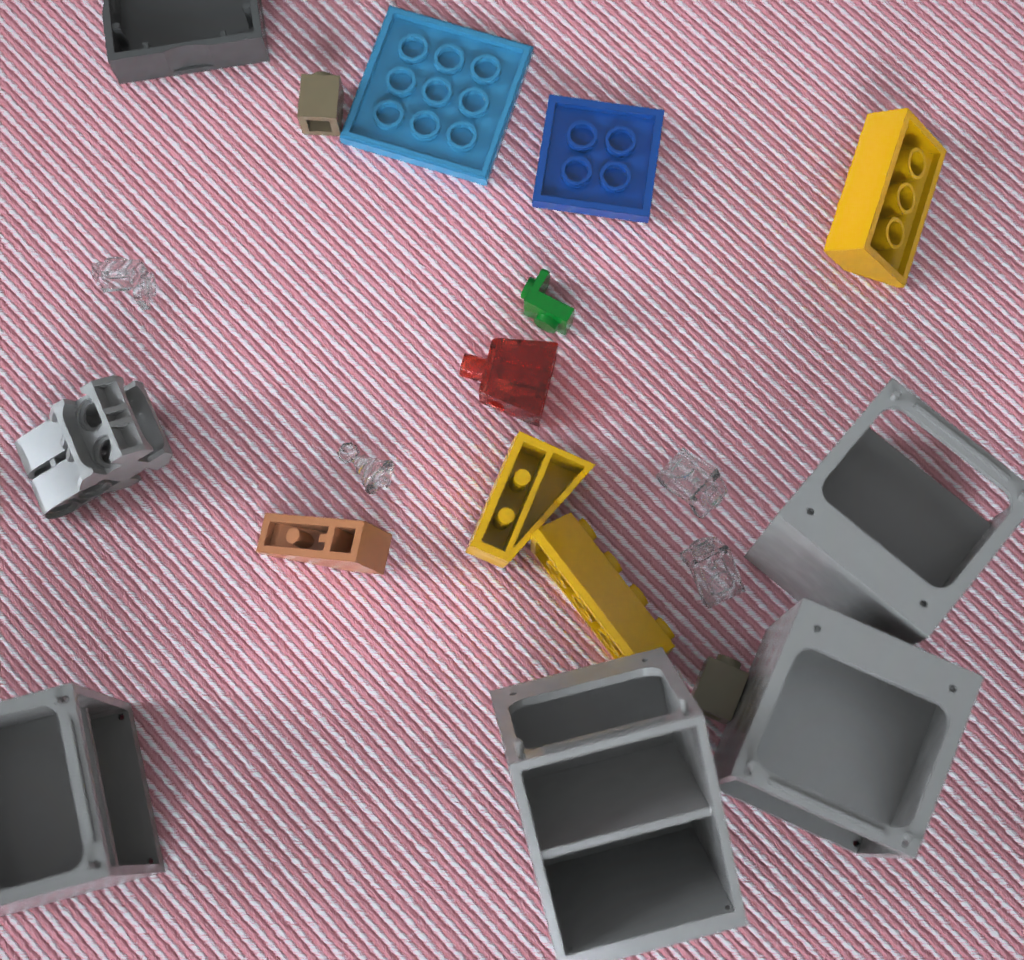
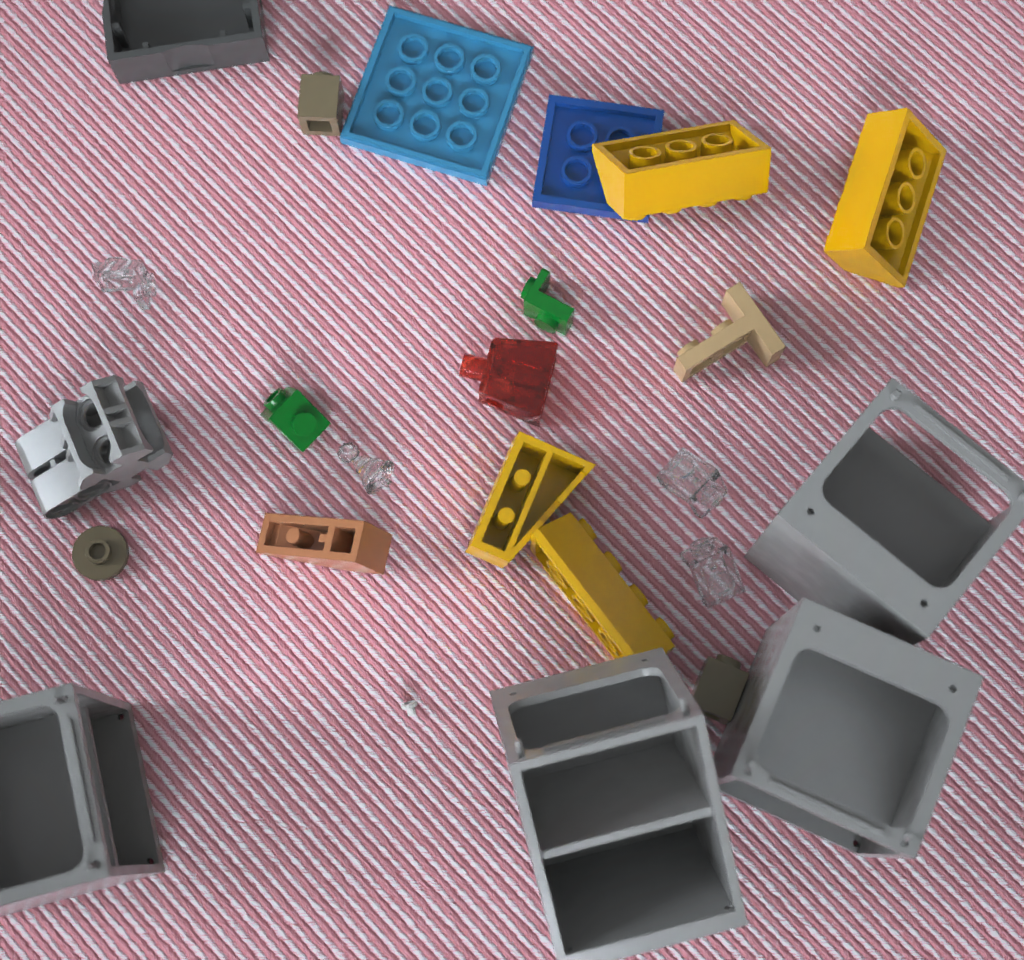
(100, 553): none -> dark tan piece
(294, 417): none -> green bracket
(409, 706): none -> white piece
(682, 169): none -> yellow slope
(726, 337): none -> tan bracket

